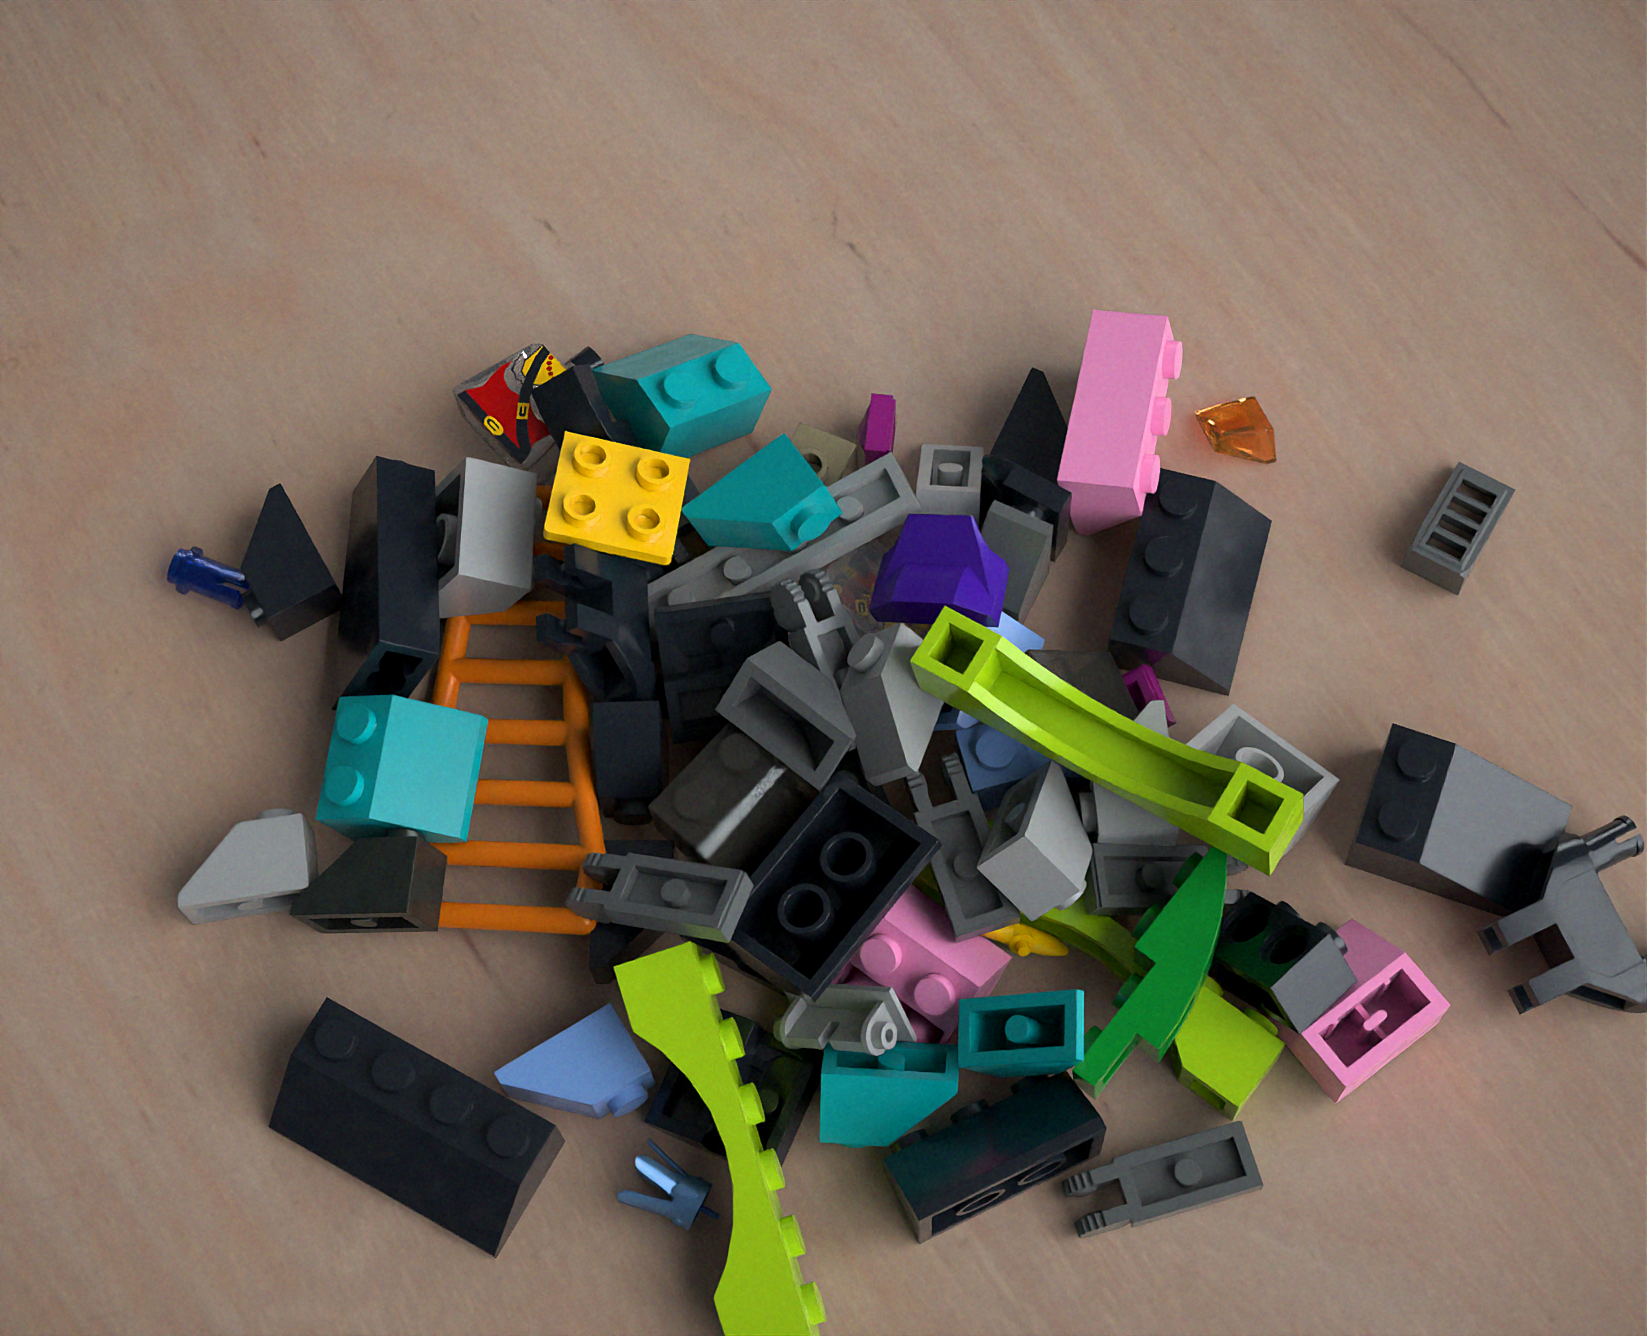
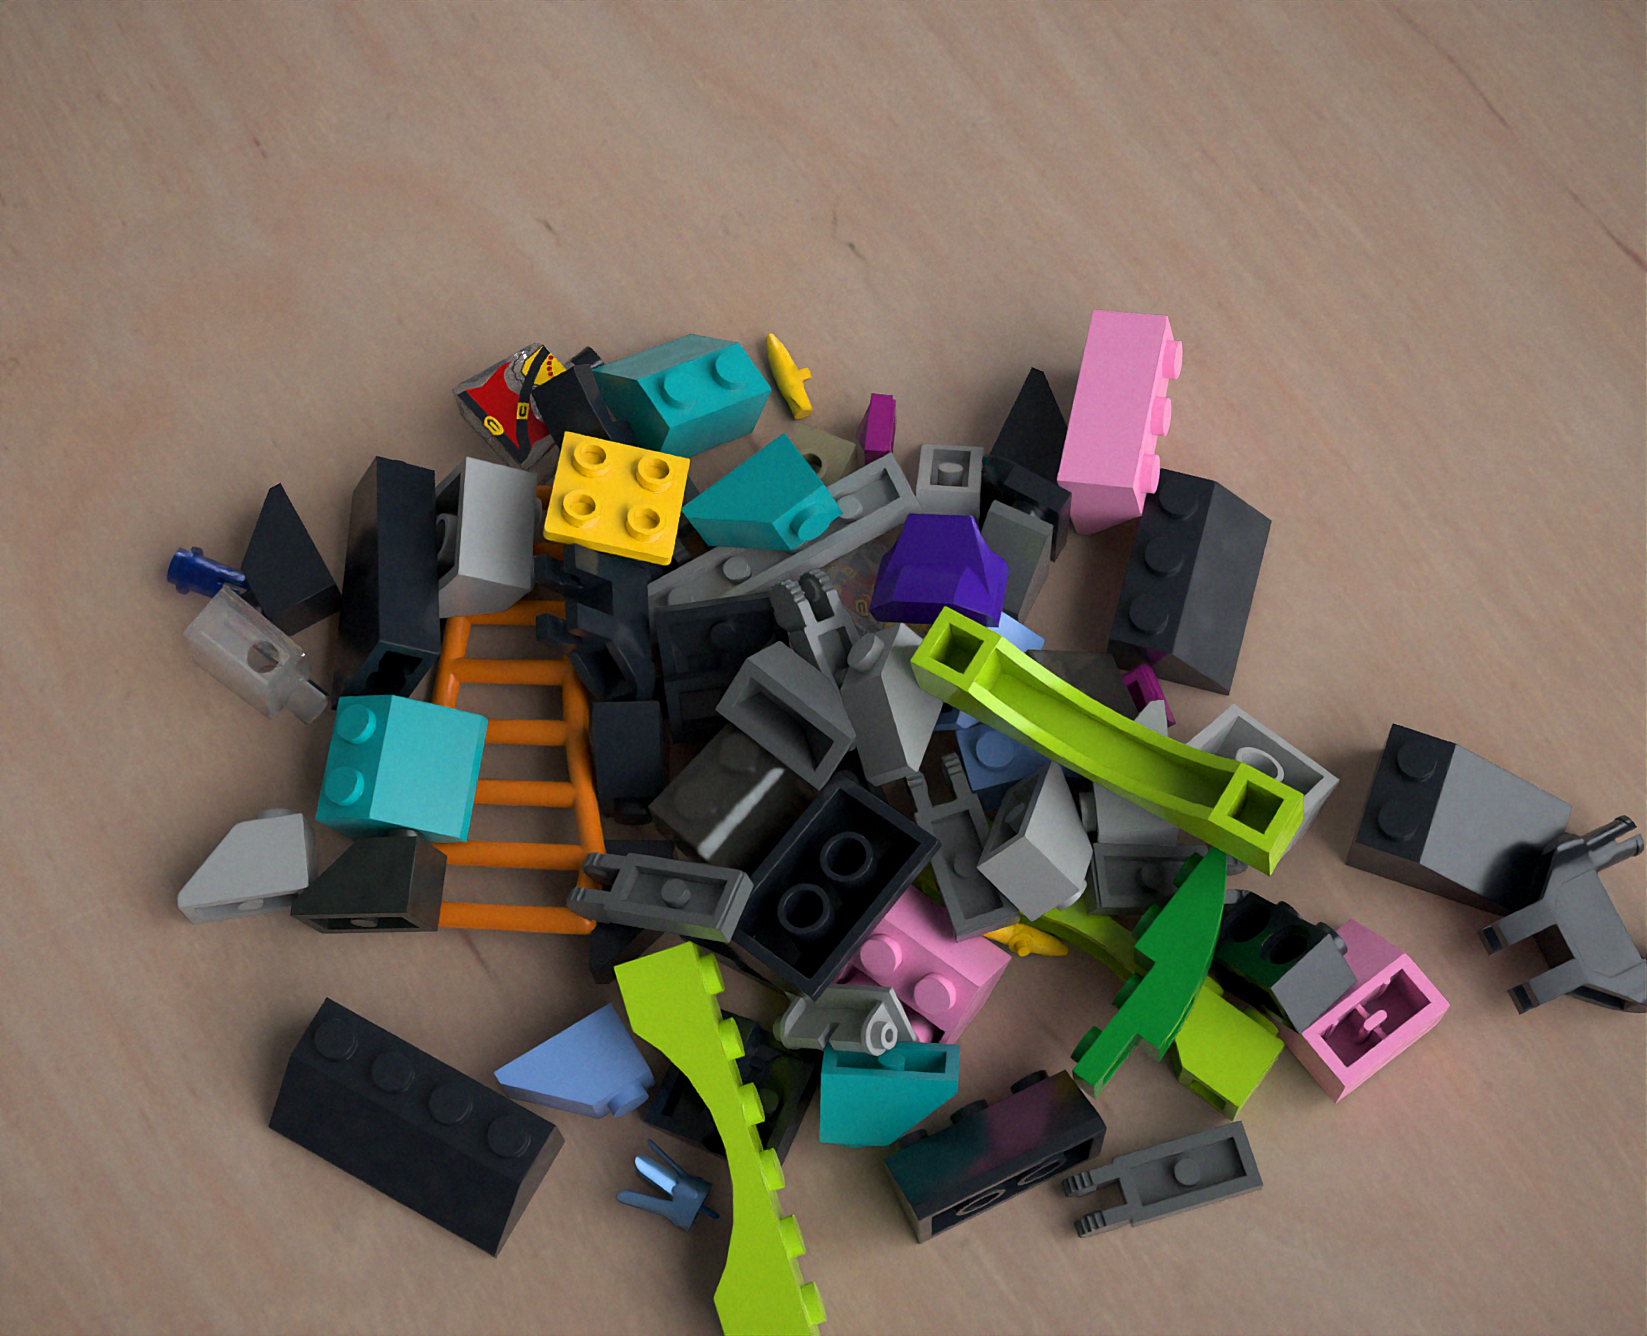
(238, 642): none -> clear torso
(789, 378): none -> yellow helmet
(1022, 1033): teal slope -> none
(1239, 430): clear orange slope -> none
(1438, 565): dark grey slope -> none

